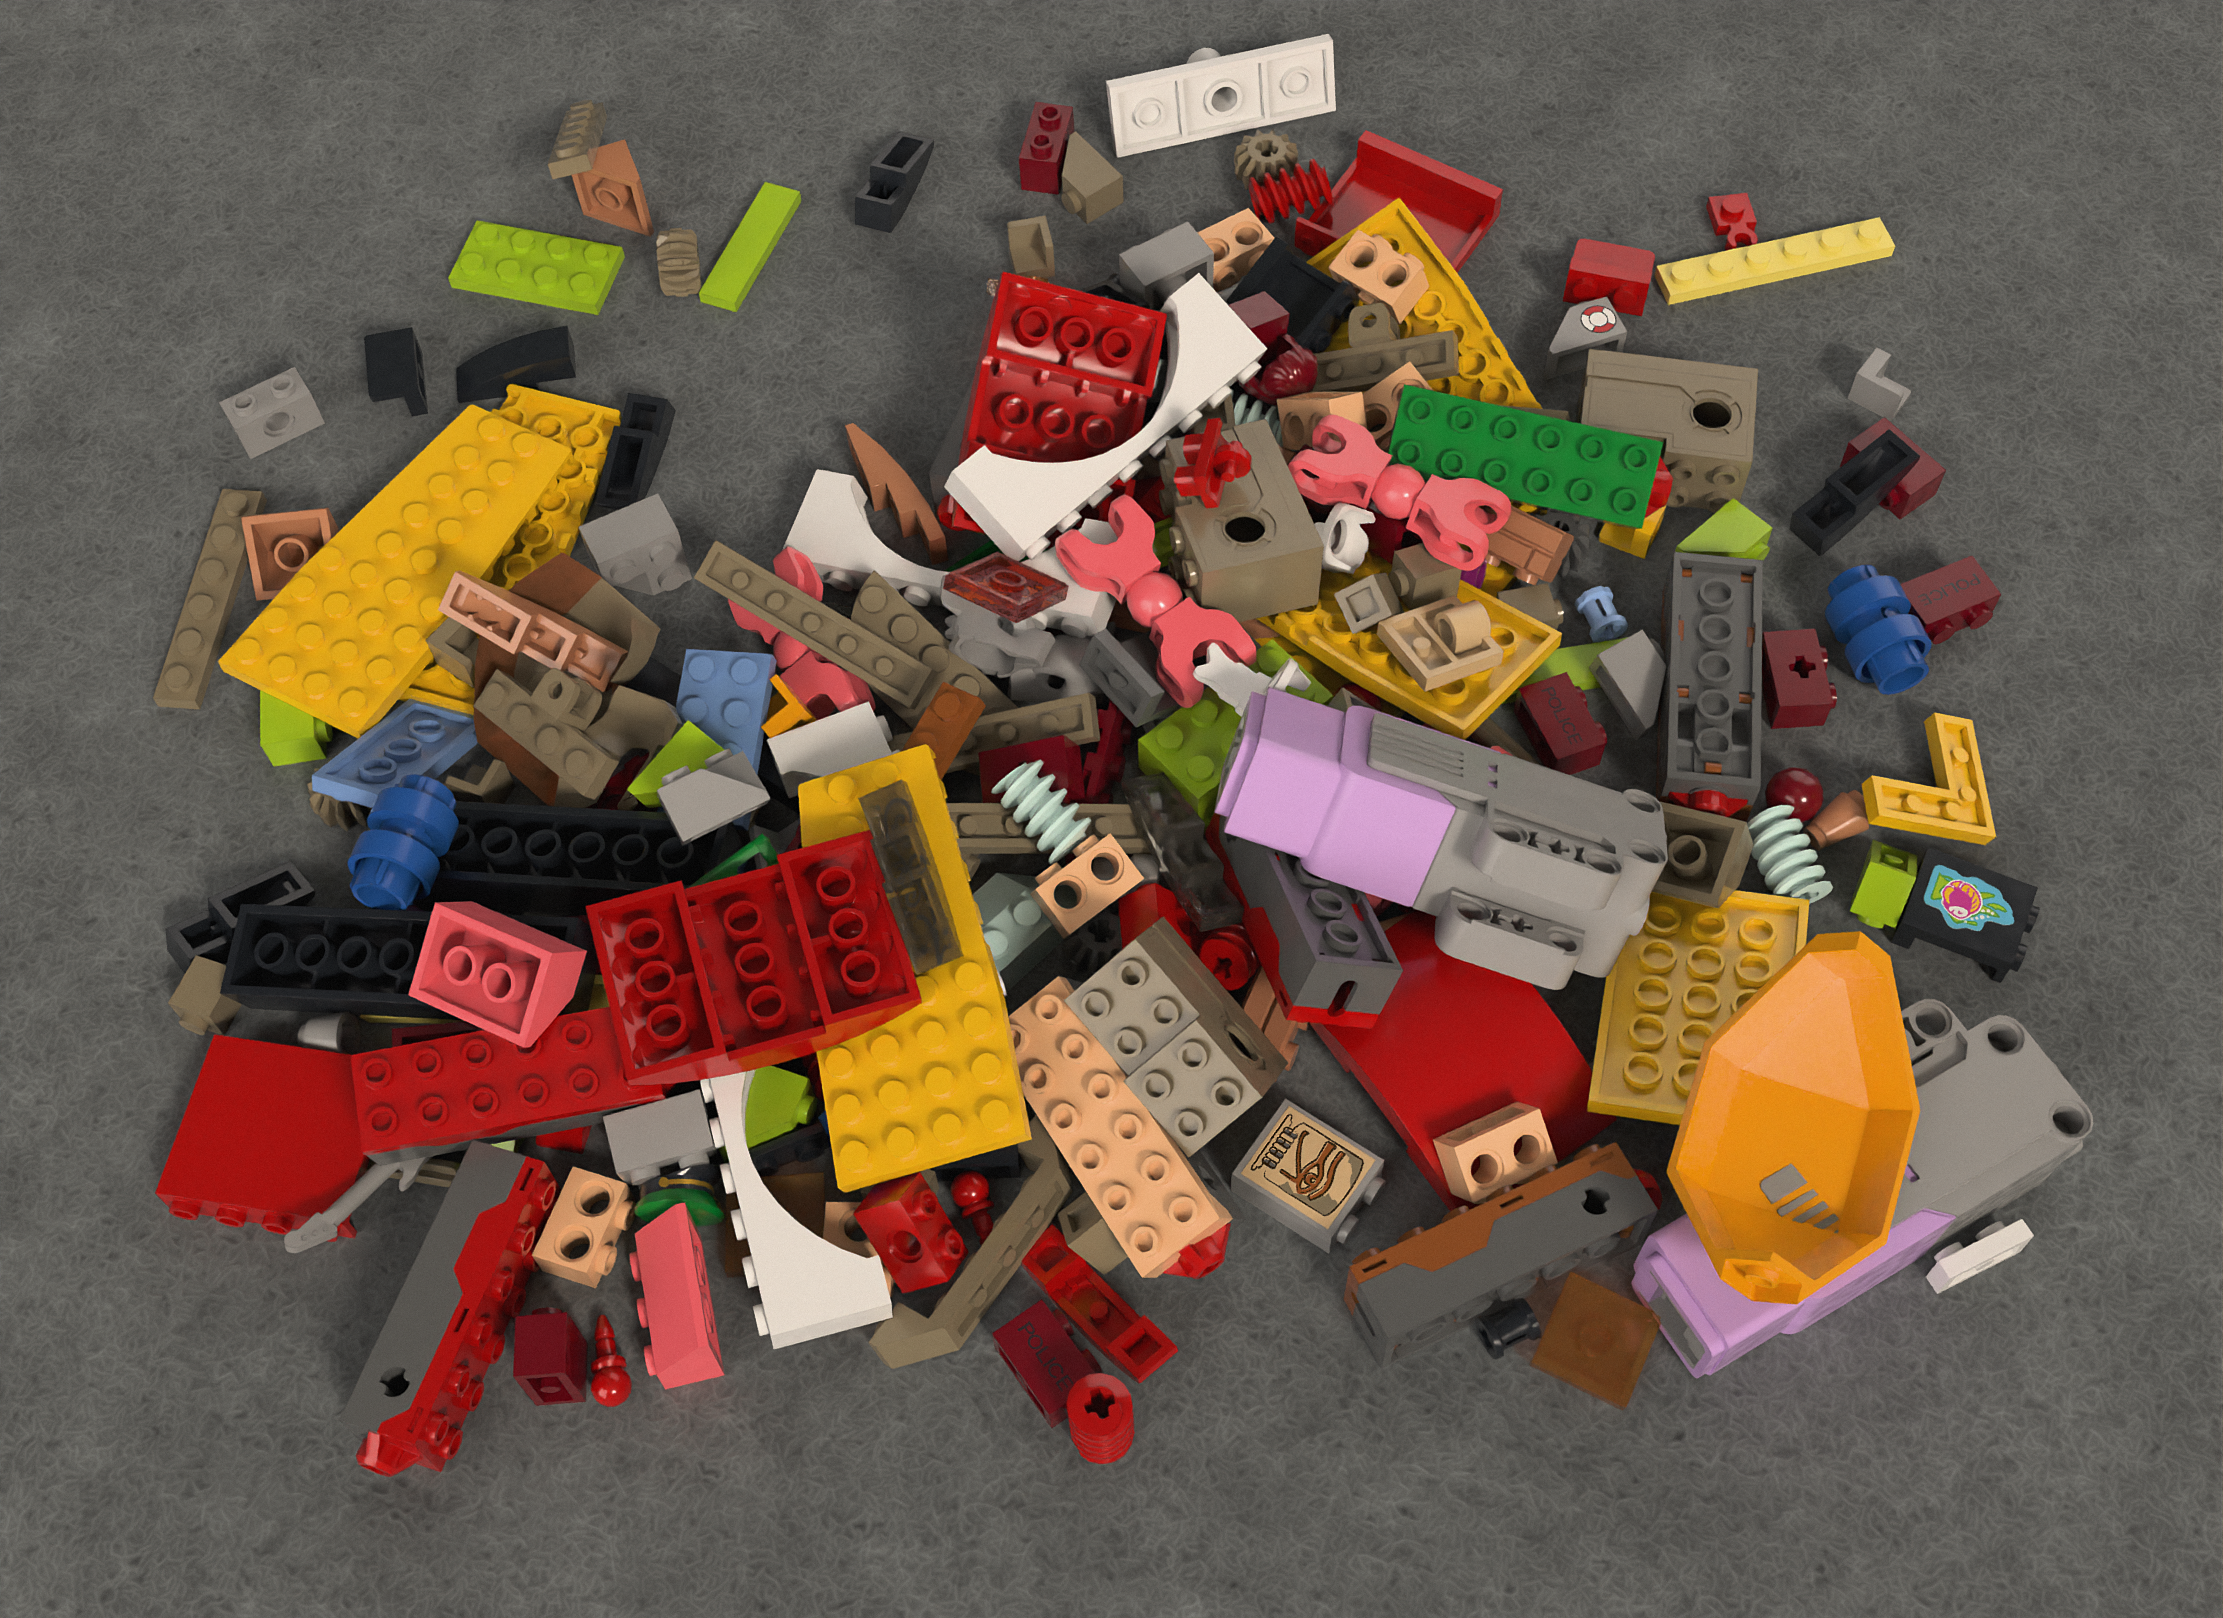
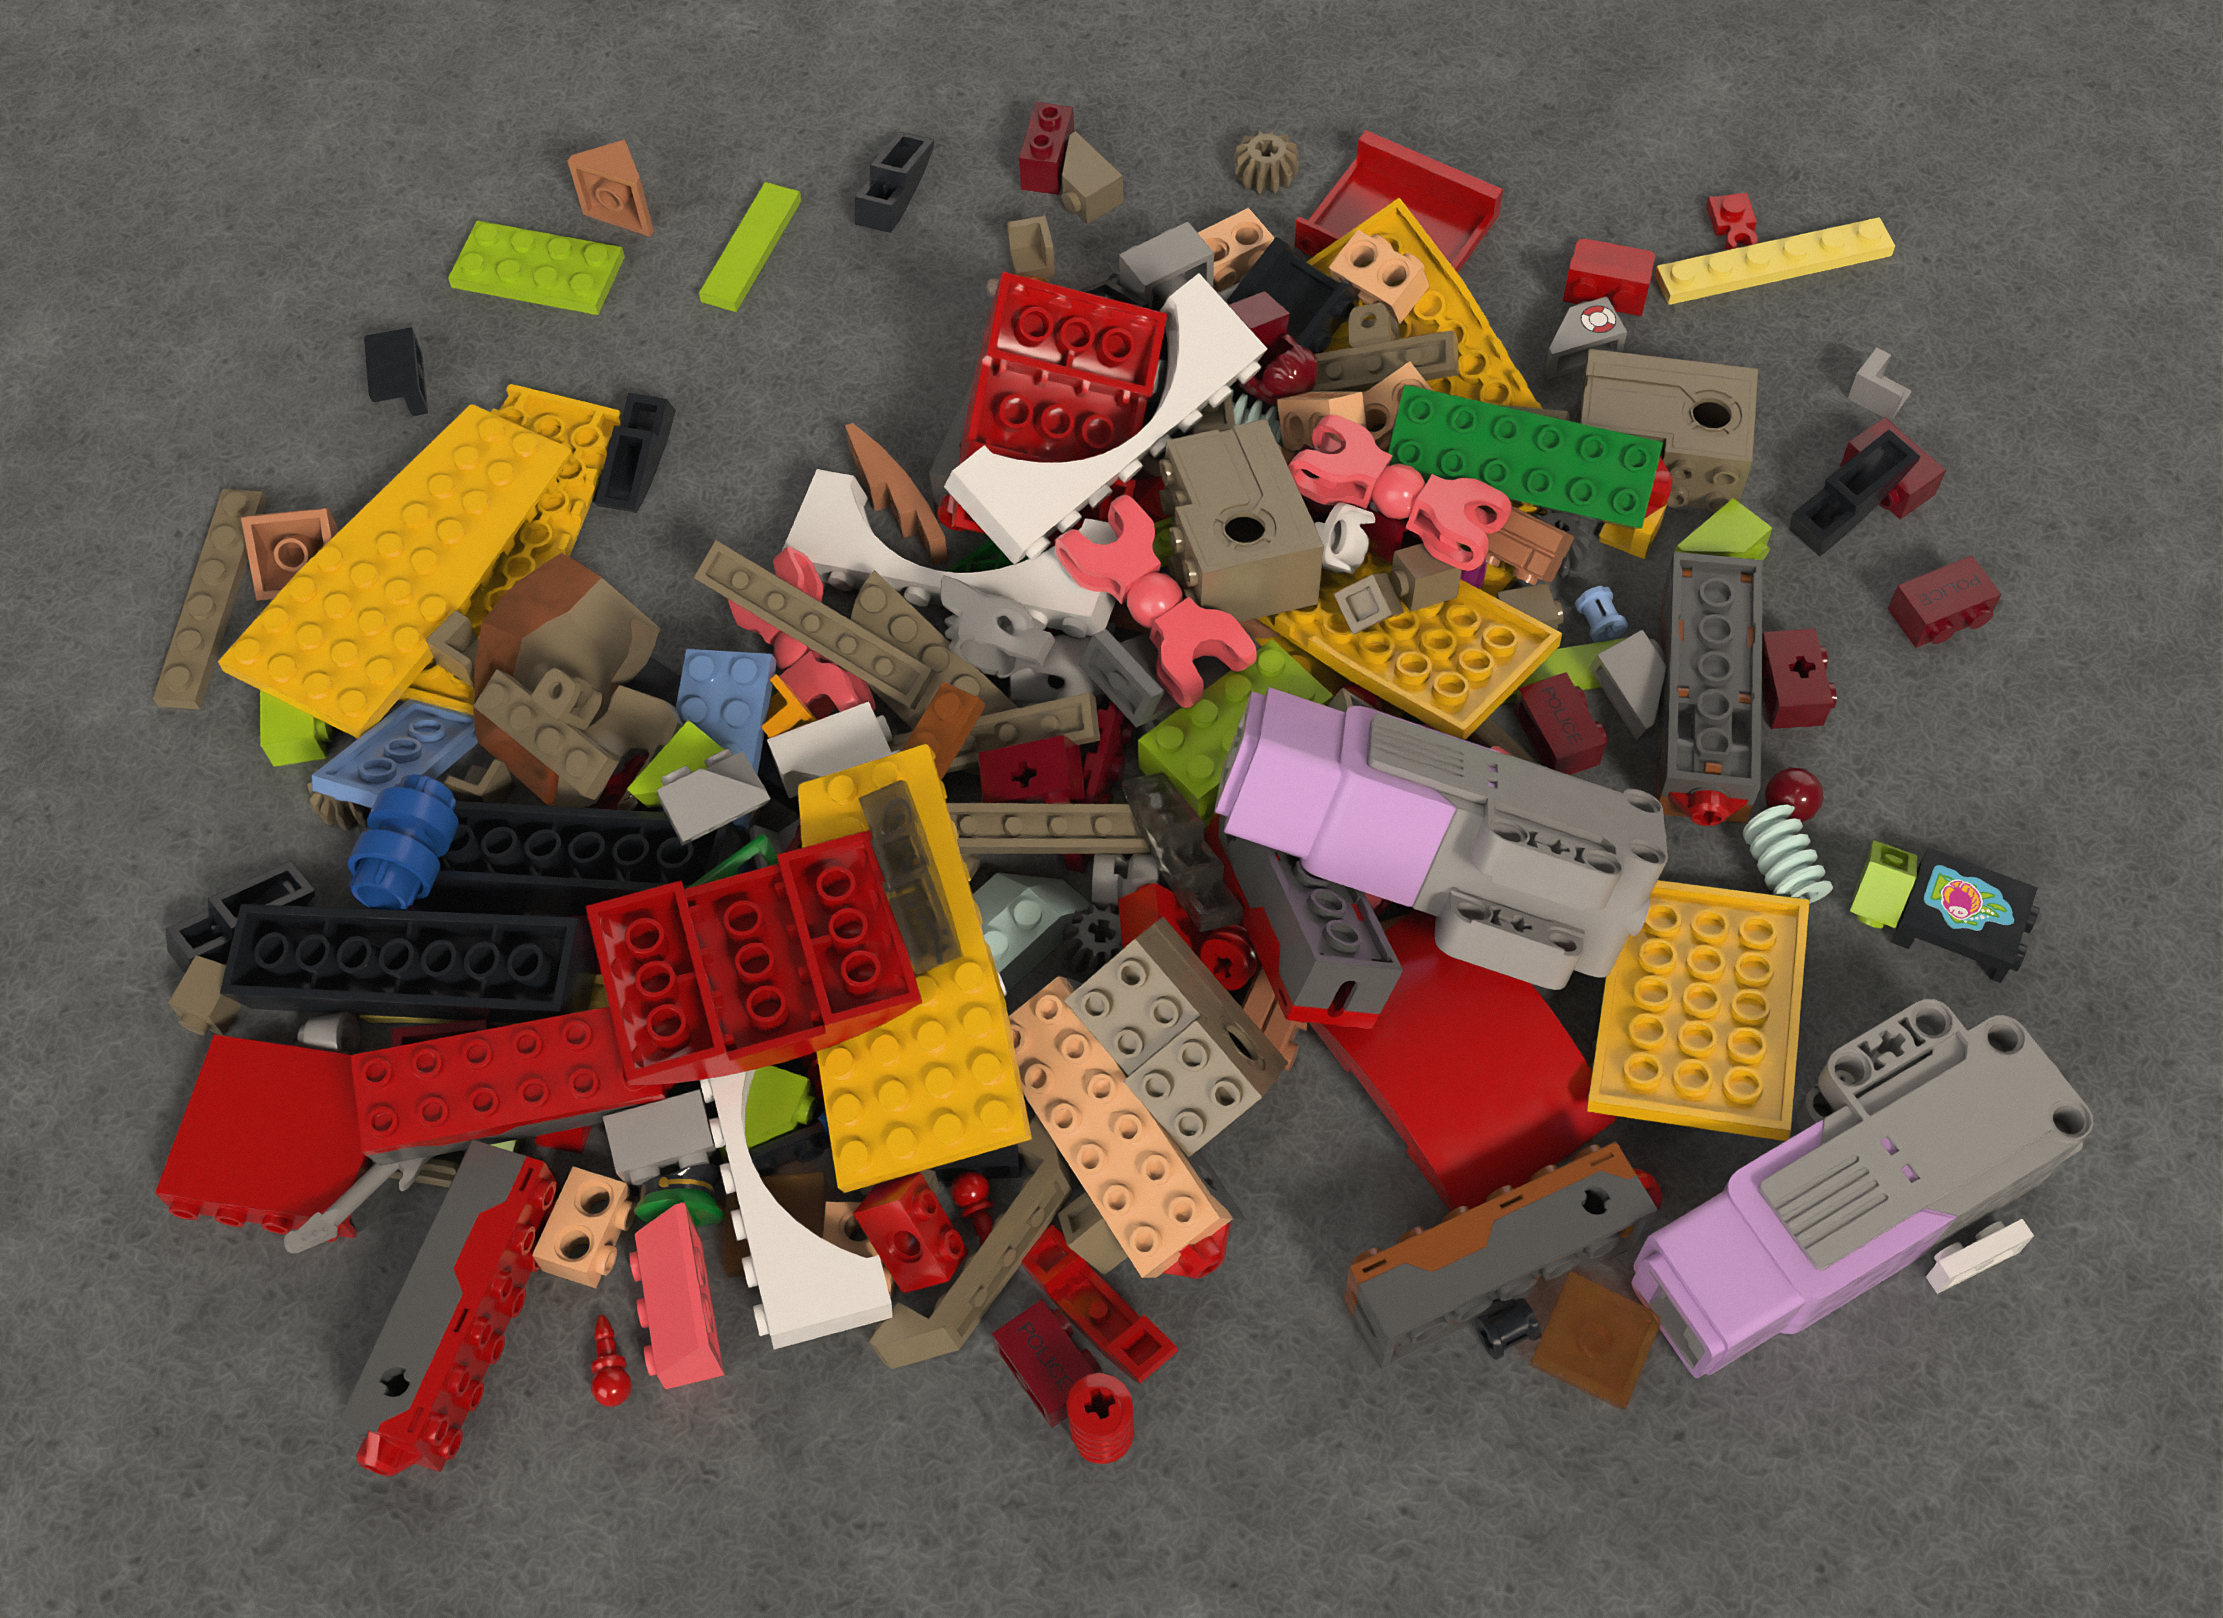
(272, 412): light grey brick -> none
(495, 971): coral slope -> none
(519, 361): black slope -> none
(531, 629): nougat slope -> none
(550, 1357): dark red brick -> none
(578, 139): dark tan plate -> none
(637, 548): light grey slope -> none
(678, 262): dark tan gear -> none
(1006, 587): clear red tile -> none
(1043, 808): light aqua piece -> none
(1091, 892): light nougat brick -> none
(1215, 463): red hips -> none
(1221, 94): white plate -> none
(1236, 681): white hair -> none
(1290, 191): red piece -> none
(1309, 1177): brick -> none
(1442, 641): tan plate -> none
(1494, 1141): light nougat brick -> none
(1704, 855): dark tan slope -> none
(1807, 1079): light orange panel -> none
(1838, 821): nougat cone -> none
(1880, 635): blue piece -> none
(1958, 803): yellow plate -> none

